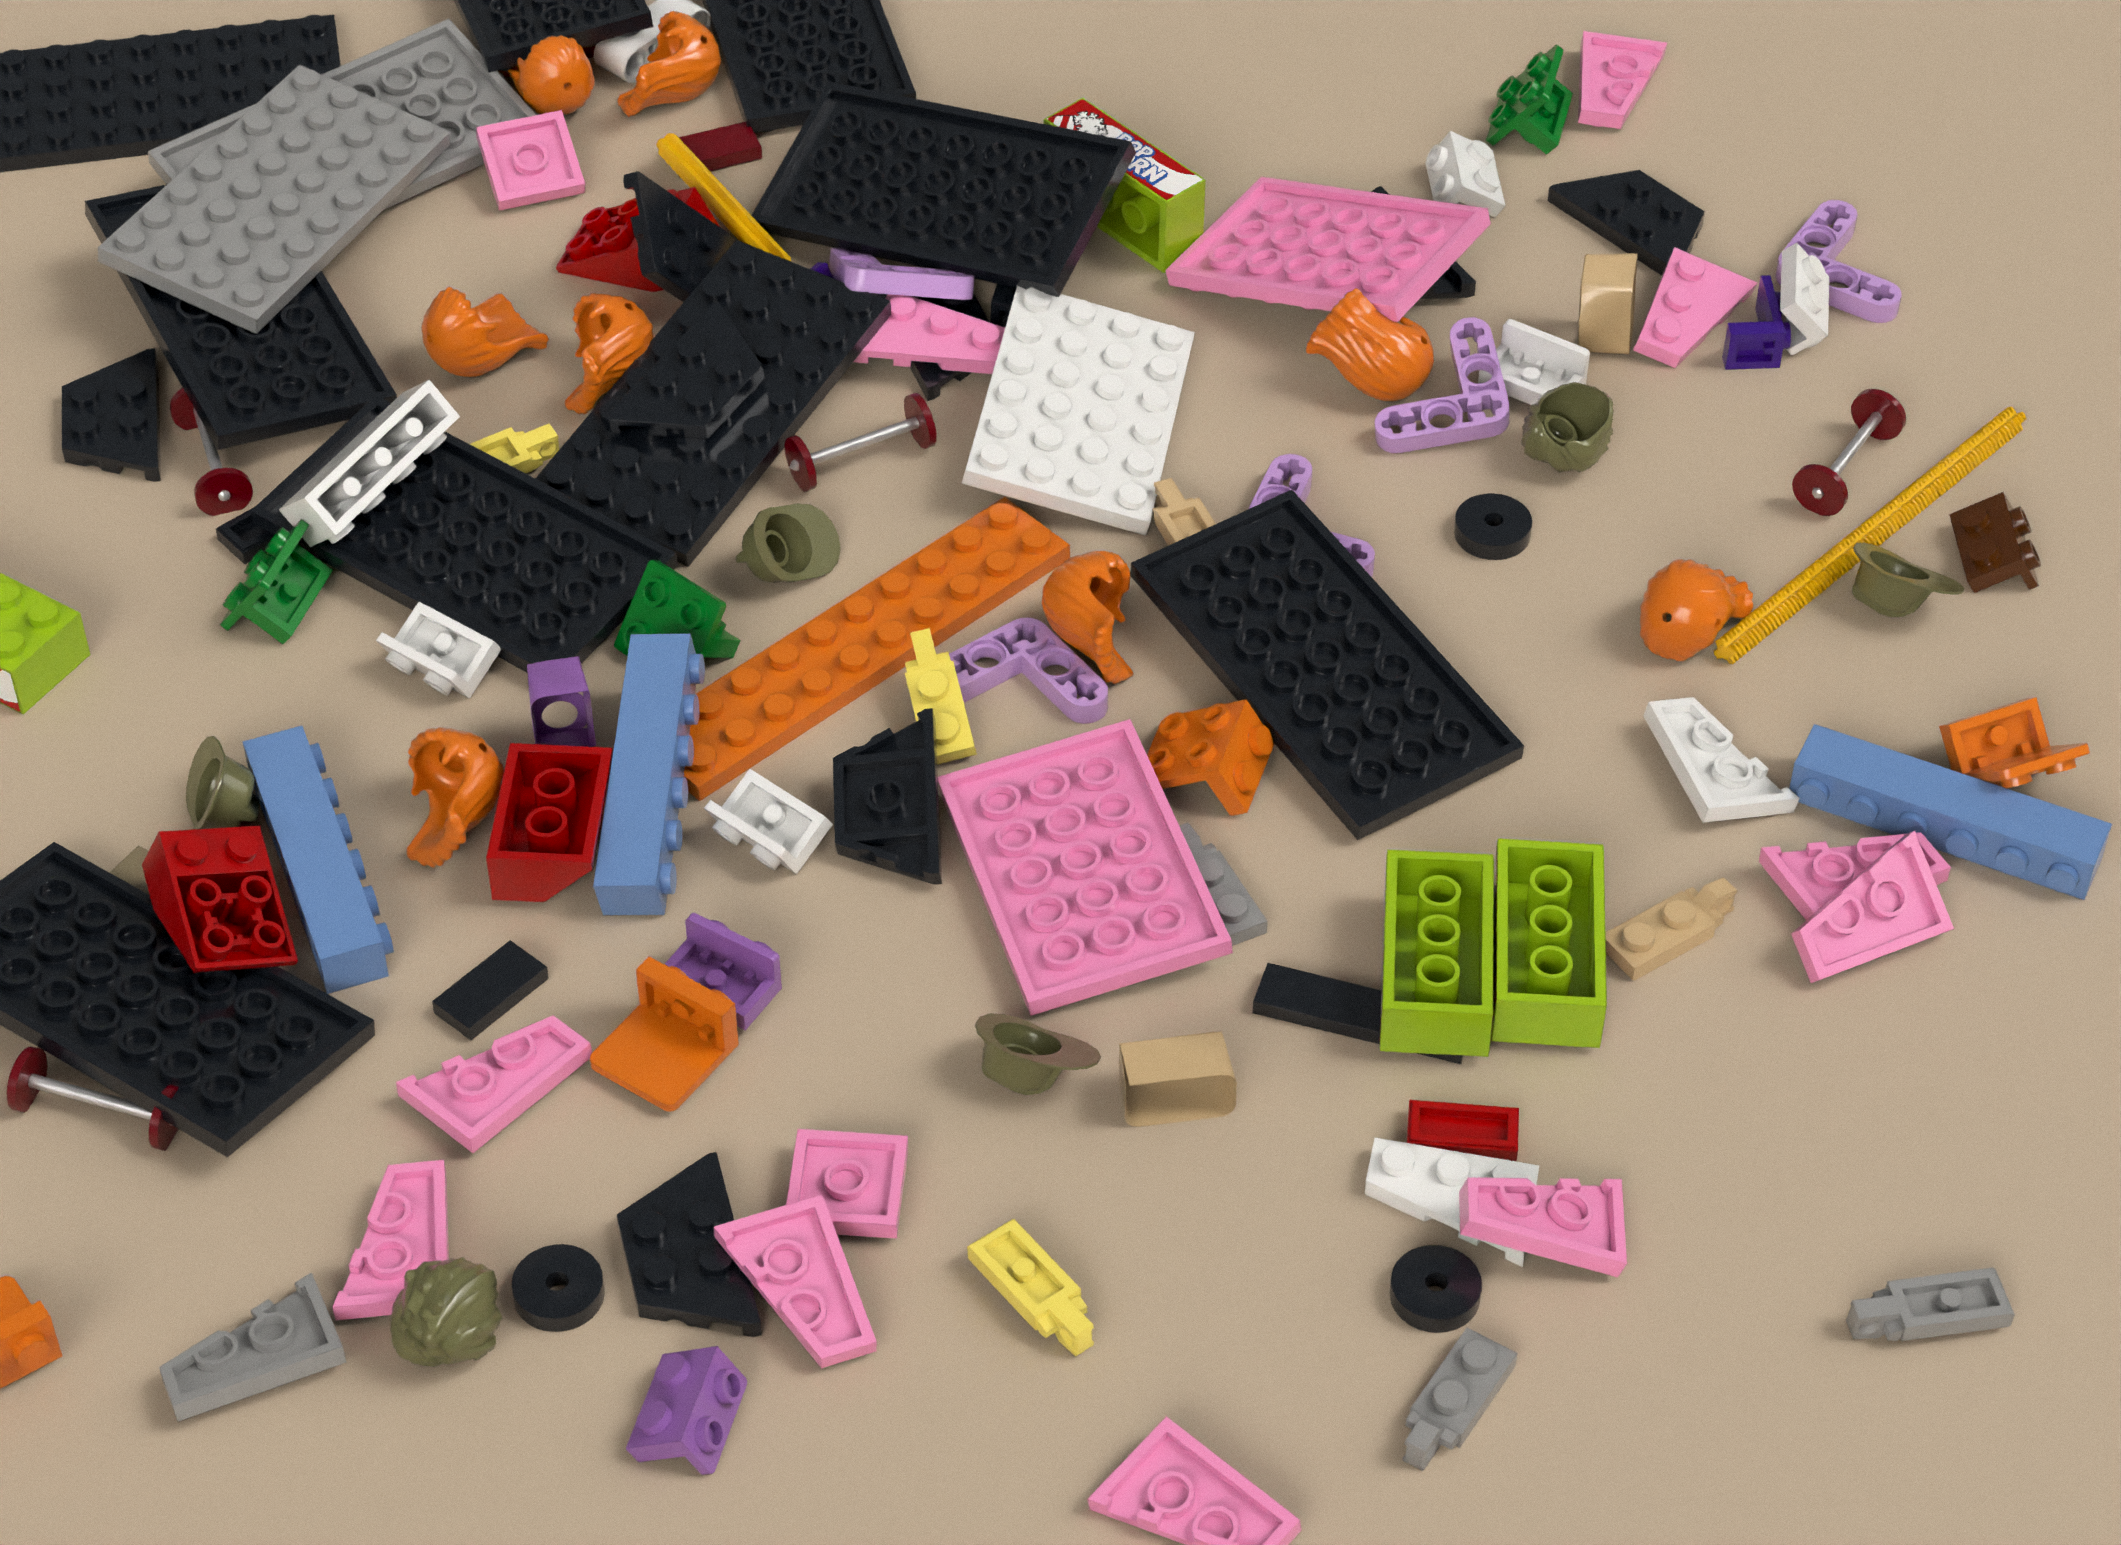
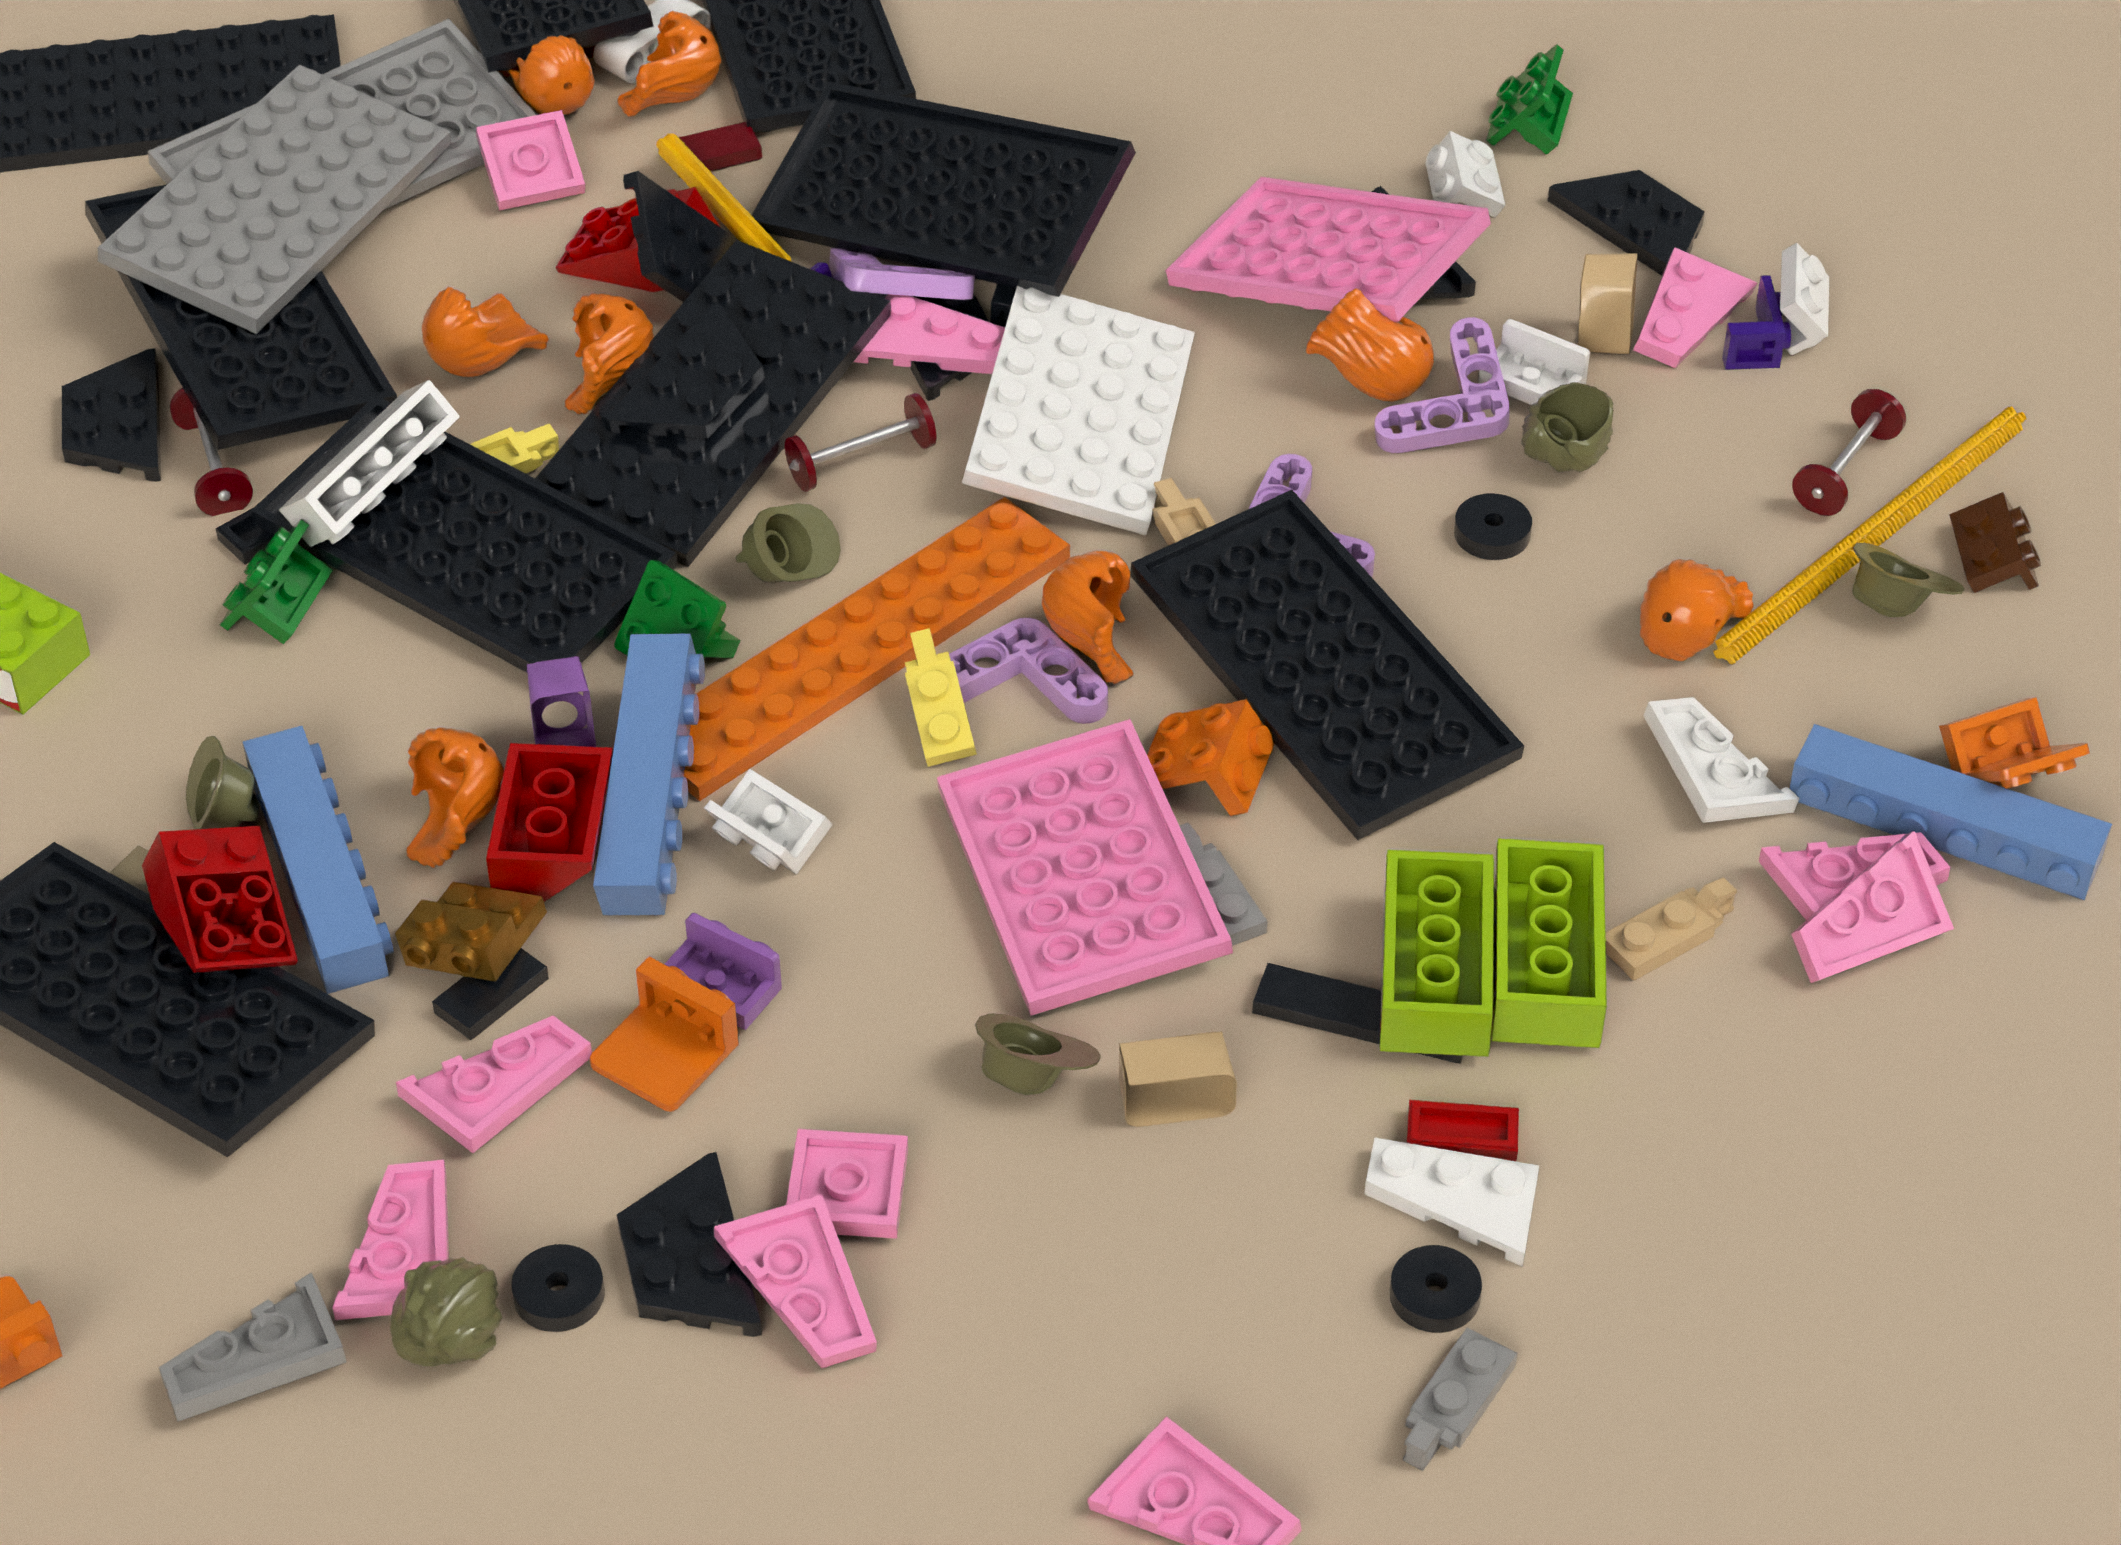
(29, 1077): dark red axle -> none
(440, 649): white bracket -> none
(469, 930): none -> pearl gold plate
(689, 1409): medium lavender bracket -> none
(891, 801): black wing -> none
(1033, 1285): light yellow hinge -> none
(1158, 201): lime brick -> none
(1550, 1221): bright pink wing -> none
(1614, 76): bright pink wing -> none
(1878, 297): lavender beam -> none
(1932, 1307): light grey hinge -> none

